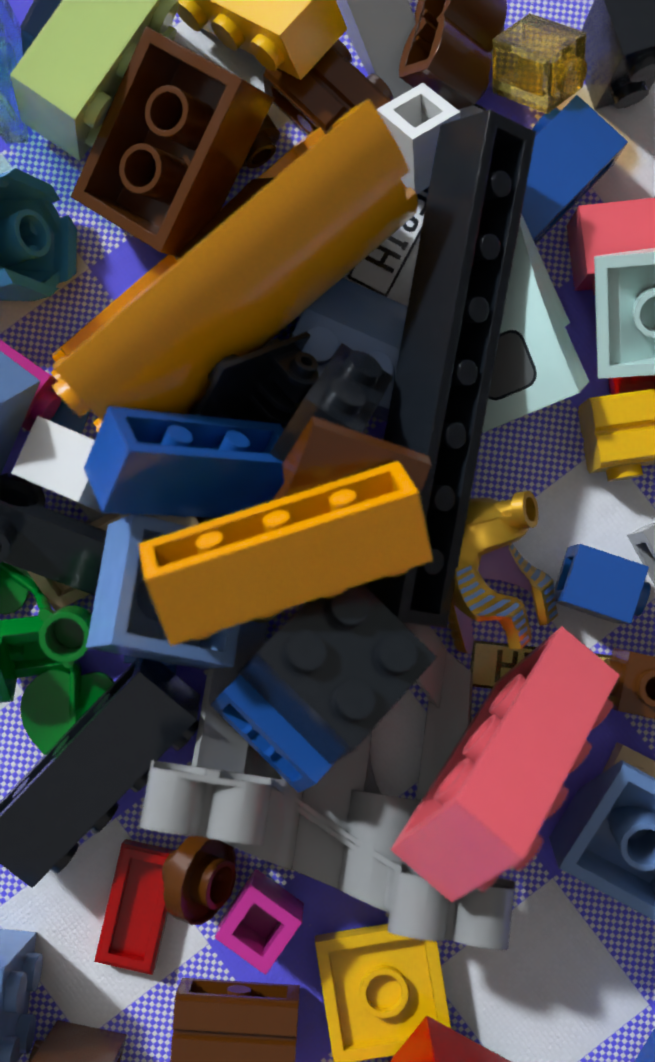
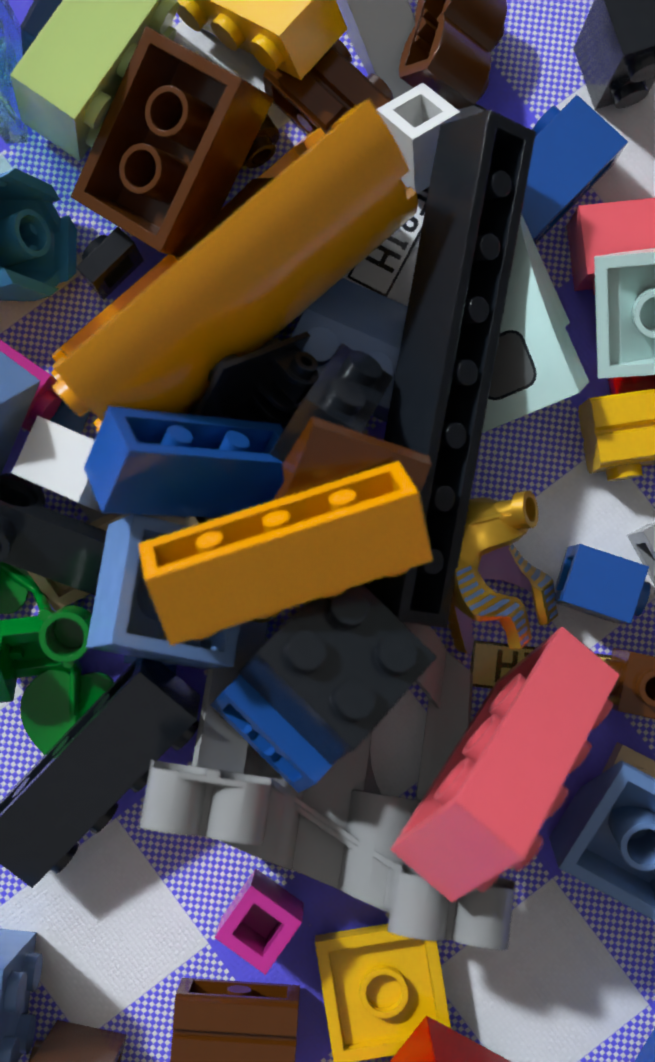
(109, 261): none -> black plate
(135, 909): red tile -> none
(198, 879): reddish brown plate -> none
(539, 62): clear yellow brick -> none

